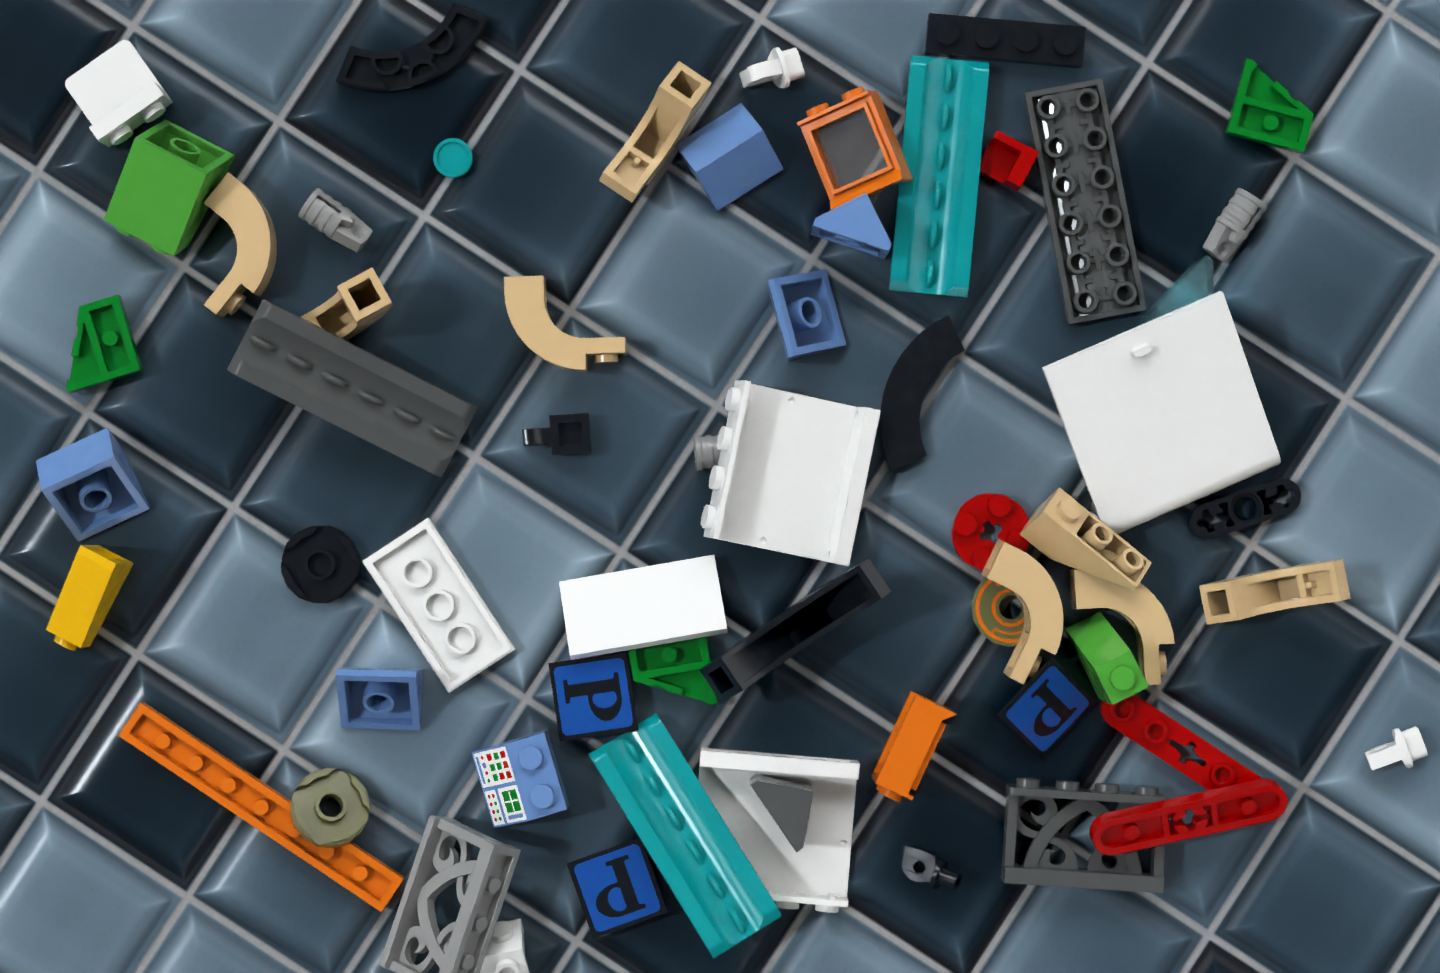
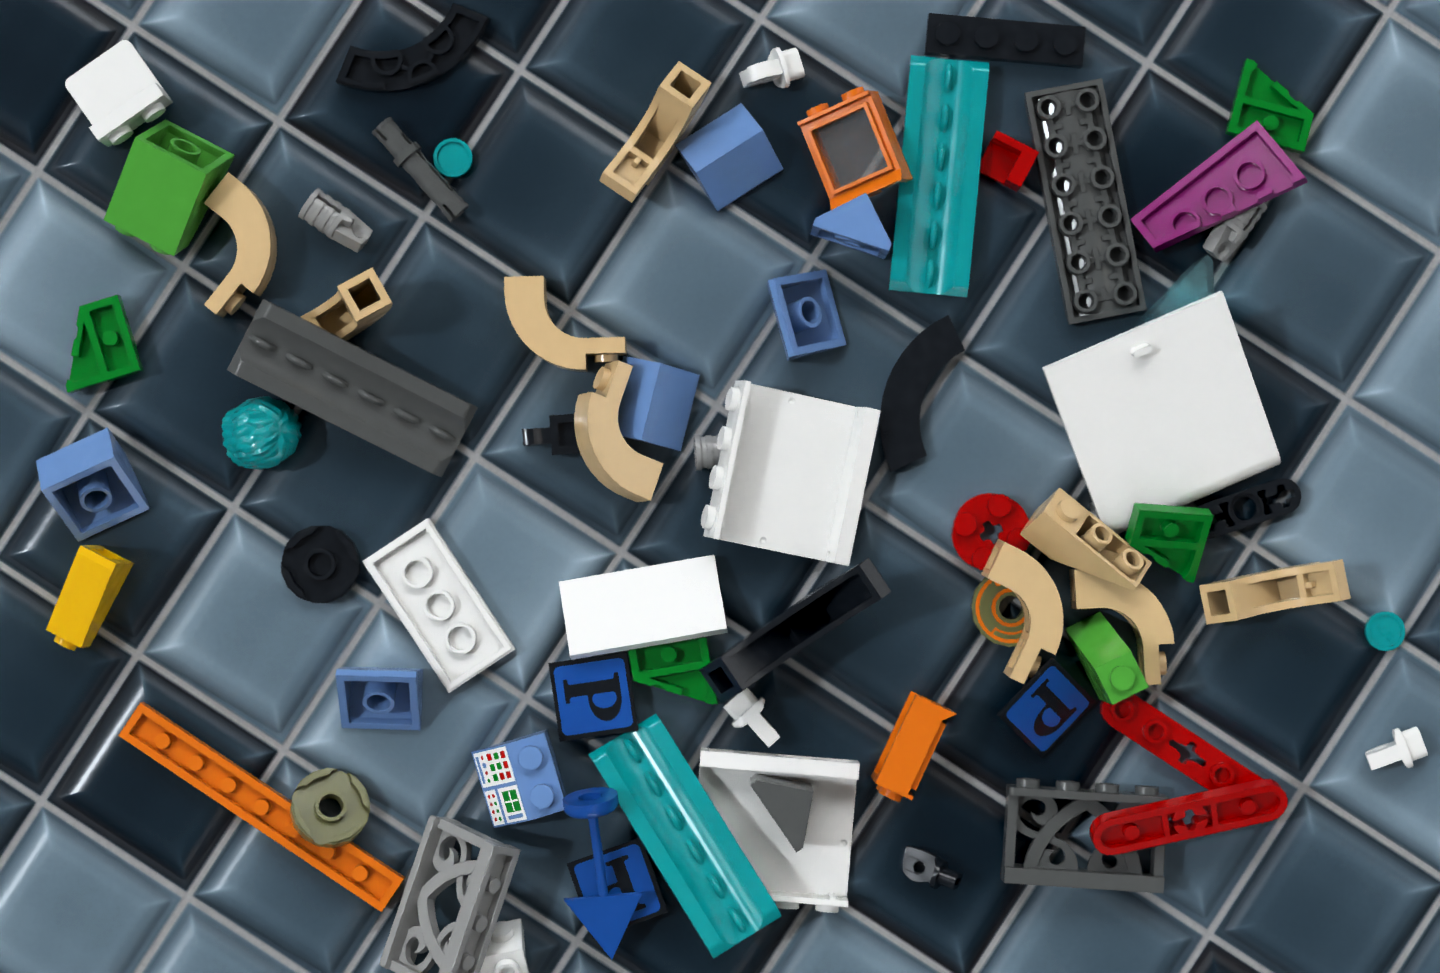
(260, 433): none -> teal hair
(420, 169): none -> dark grey pin
(601, 440): none -> tan arch
(604, 914): none -> blue piece
(657, 403): none -> medium blue slope
(746, 710): none -> white piece
(1170, 535): none -> green wing
(1225, 185): none -> magenta wing
(1384, 631): none -> teal piece

